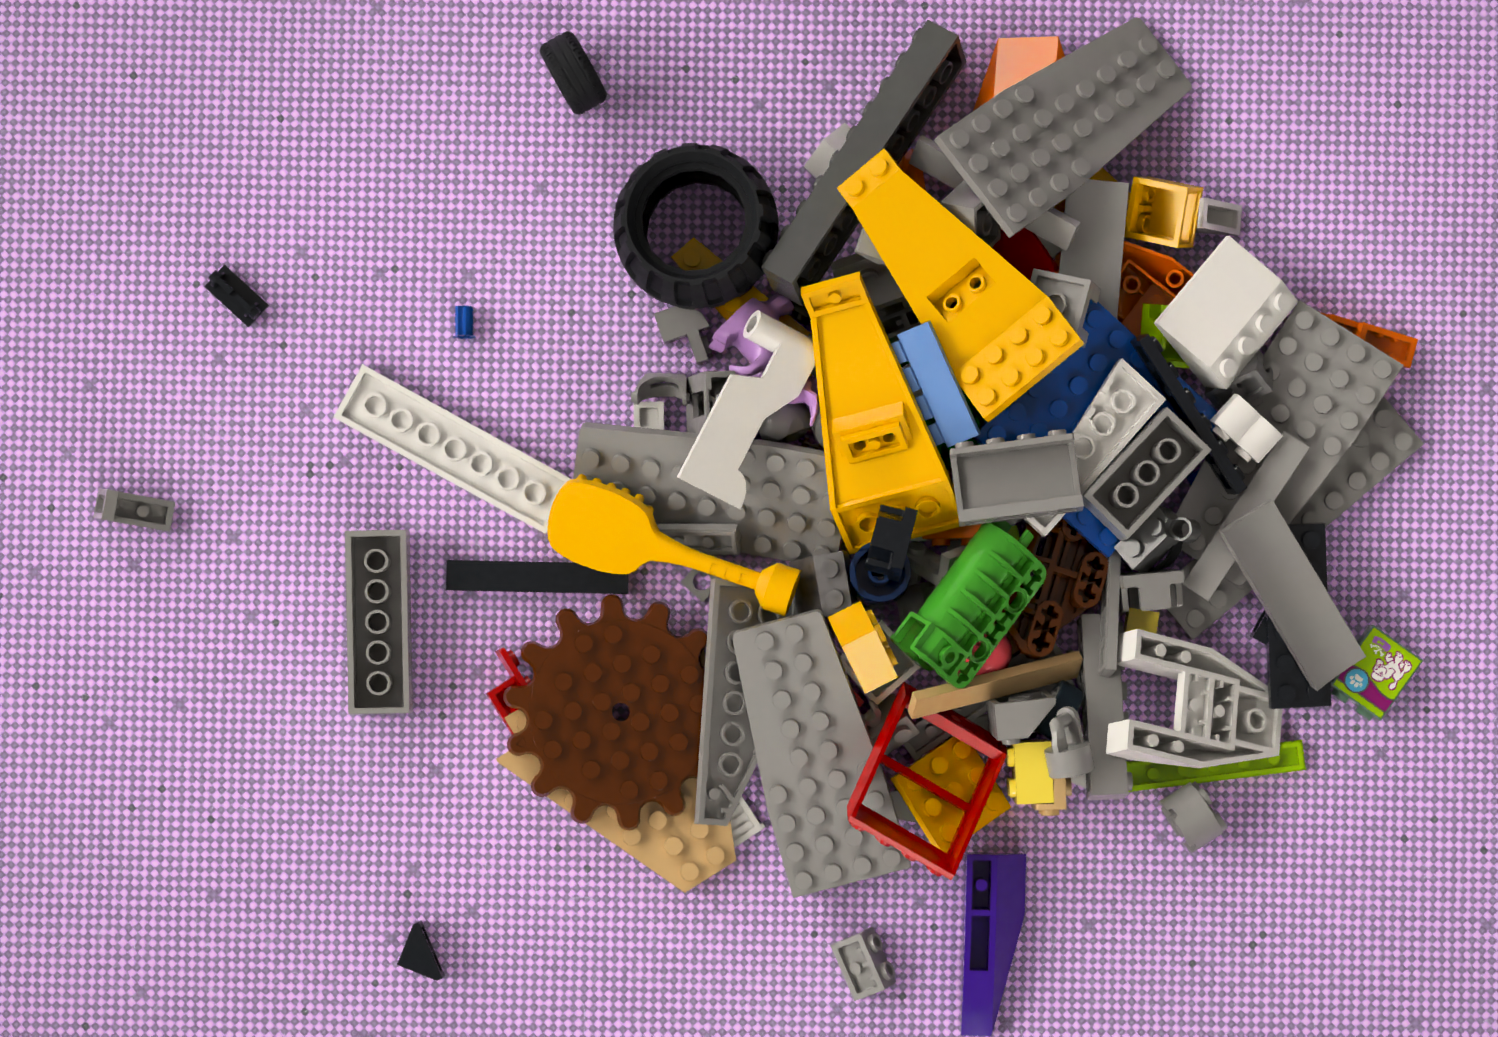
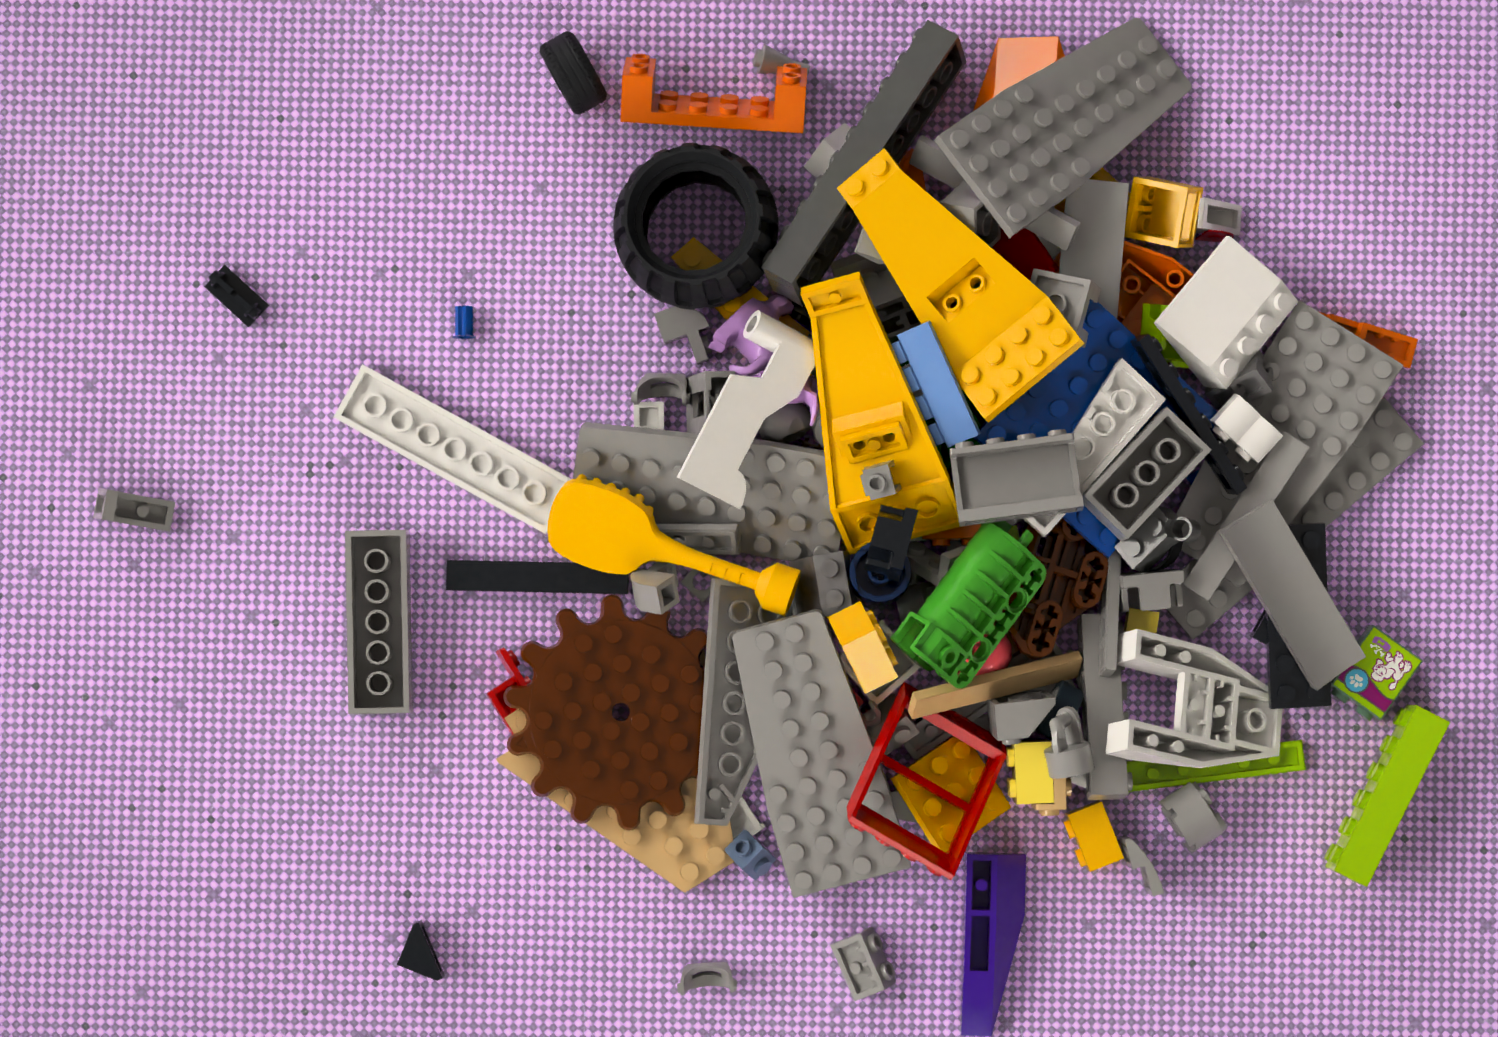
(643, 105): none -> orange plate
(655, 588): none -> light grey brick
(692, 981): none -> light grey helmet
(750, 855): none -> sand blue bracket
(768, 60): none -> light grey cone
(878, 480): none -> light grey window
(1093, 835): none -> yellow brick
(1135, 859): none -> light grey slope
(1213, 236): none -> red piece
(1386, 794): none -> lime brick

